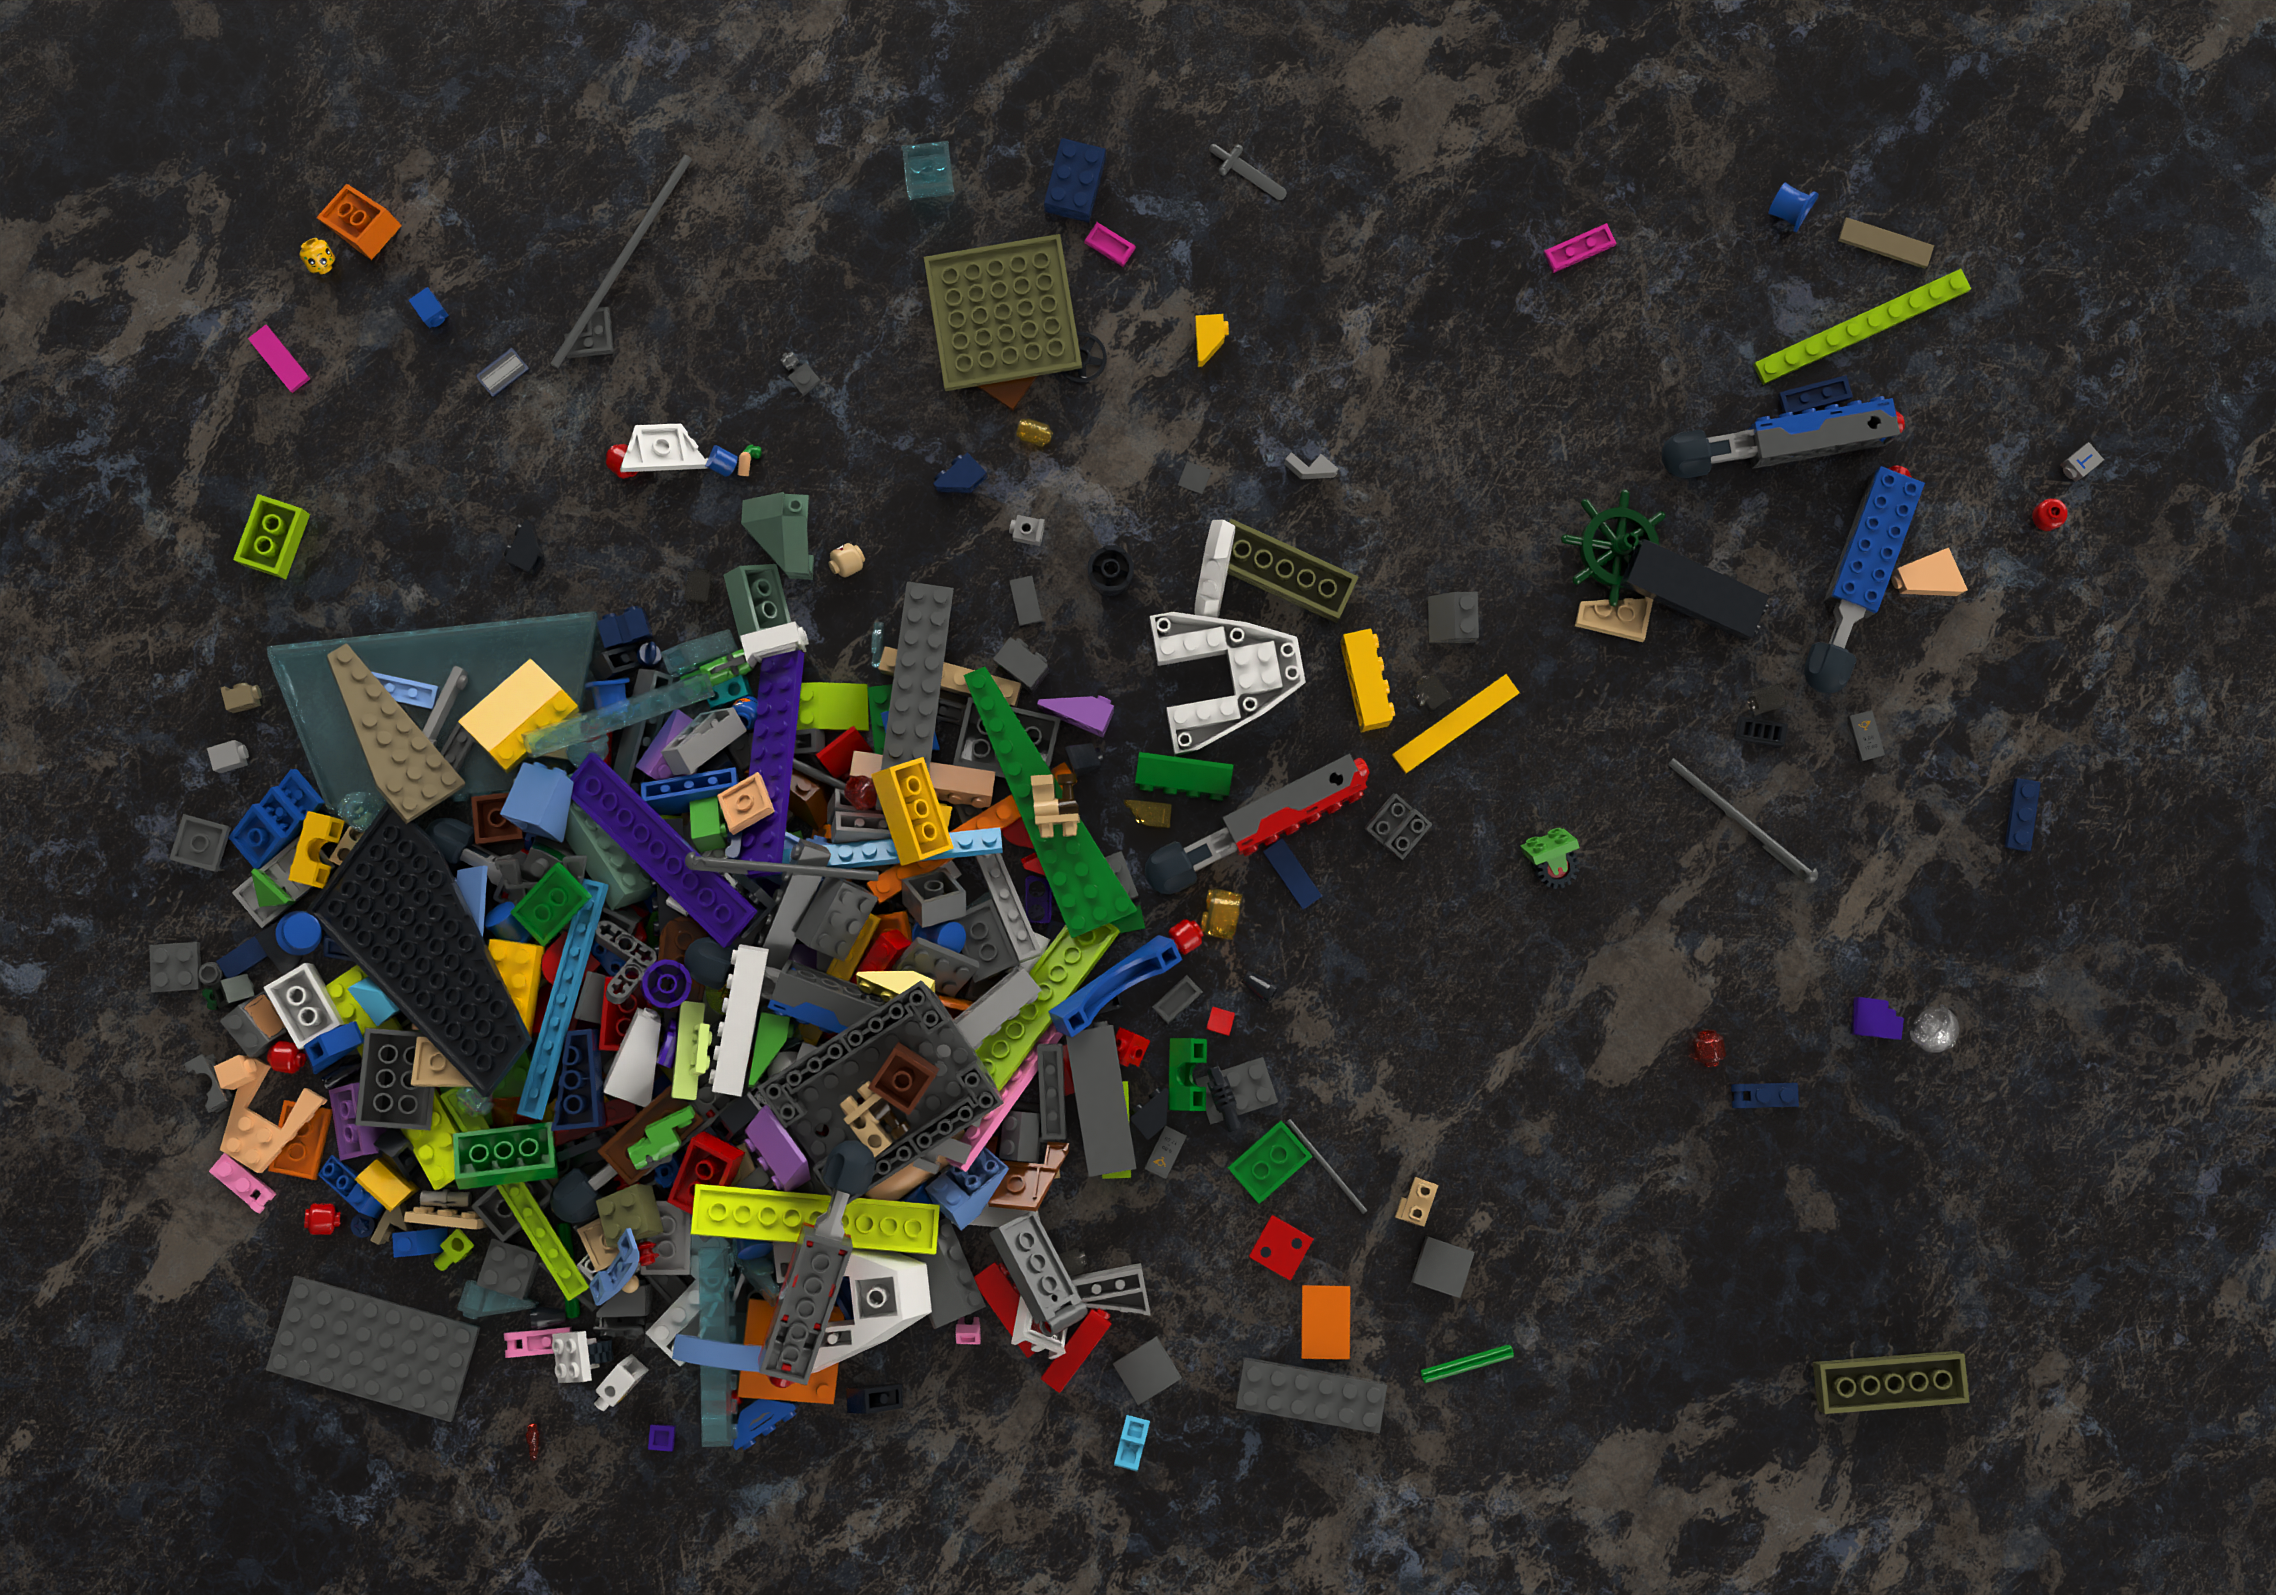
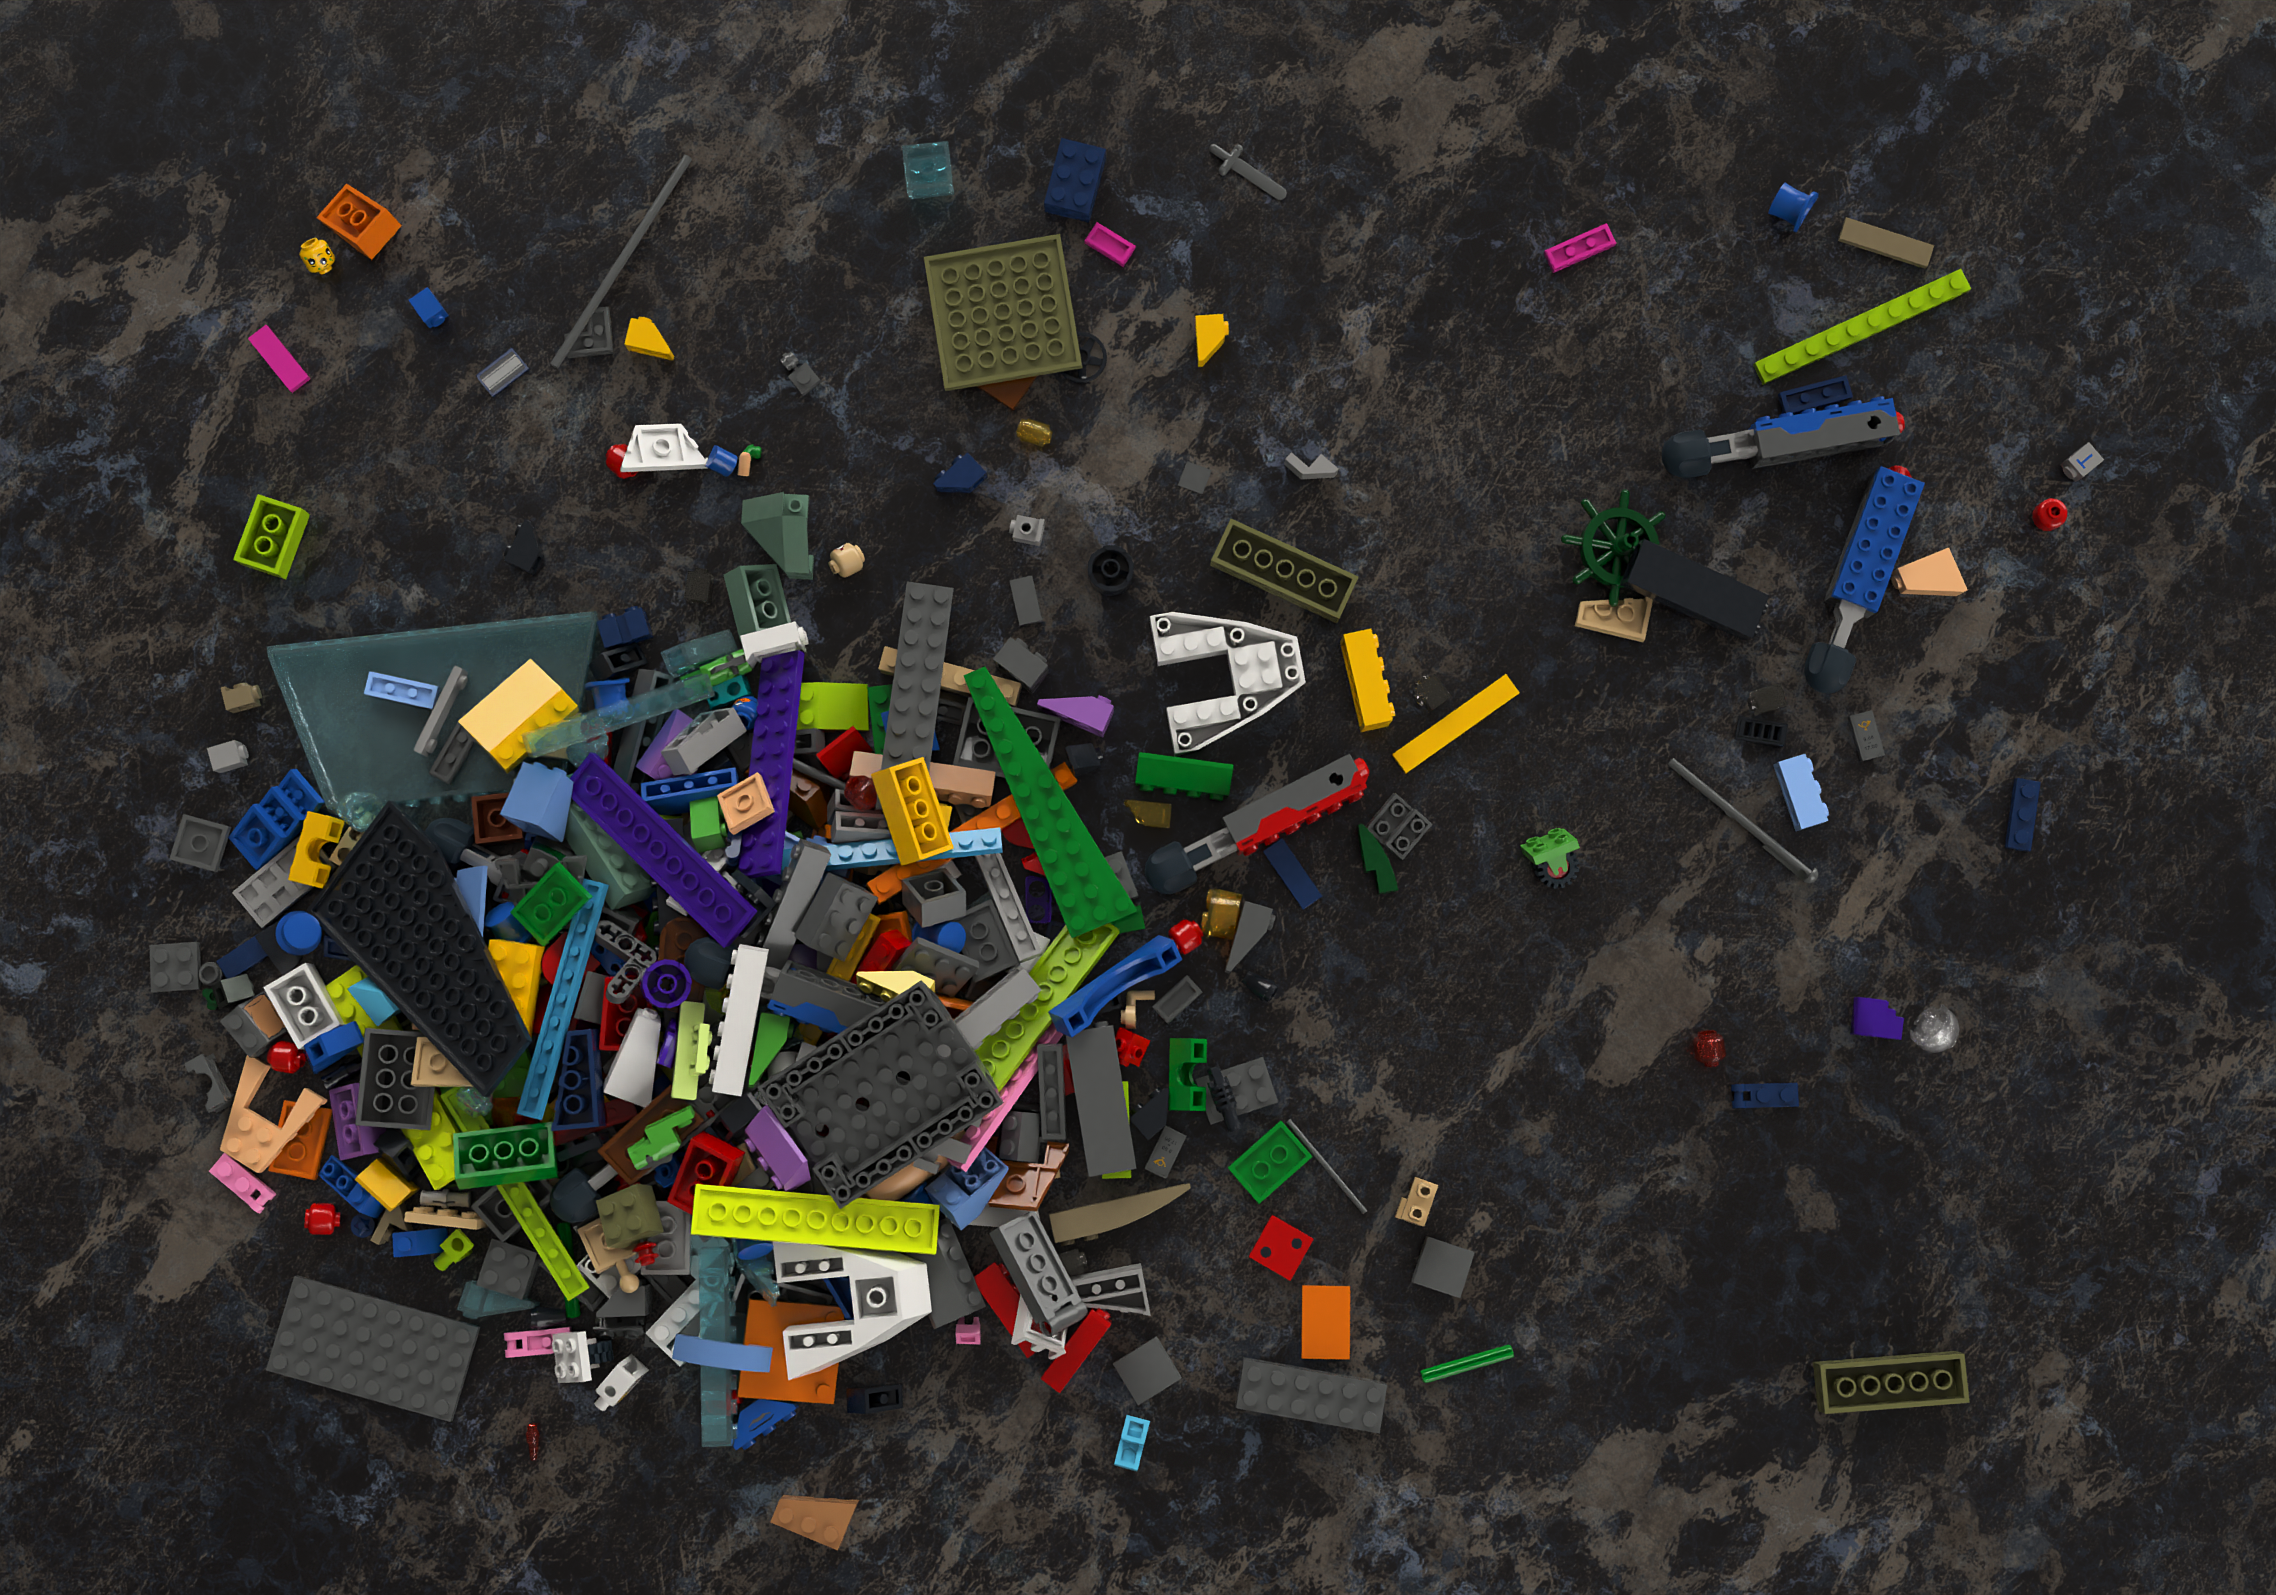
(236, 1072): light nougat brick -> none
(268, 891): bright green slope -> none
(397, 753): dark tan wing -> none
(610, 1282): medium blue slope -> none
(646, 339): none -> yellow slope
(649, 655): dark blue tile -> none
(661, 1437): dark purple plate -> none
(742, 866): dark grey bar -> none
(815, 1273): dark grey piece -> none
(815, 1518): none -> medium nougat wedge
(865, 1120): tan hips -> none
(877, 643): clear light blue tile -> none
(903, 1078): copper brick -> none
(1055, 811): tan hips -> none
(1108, 1215): none -> dark tan slope
(1128, 1015): none -> tan plate
(1214, 569): white brick -> none
(1220, 1021): red slope -> none
(1252, 925): none -> dark grey slope
(1376, 861): none -> dark green slope
(1453, 617): dark grey slope -> none
(1801, 792): none -> light blue brick

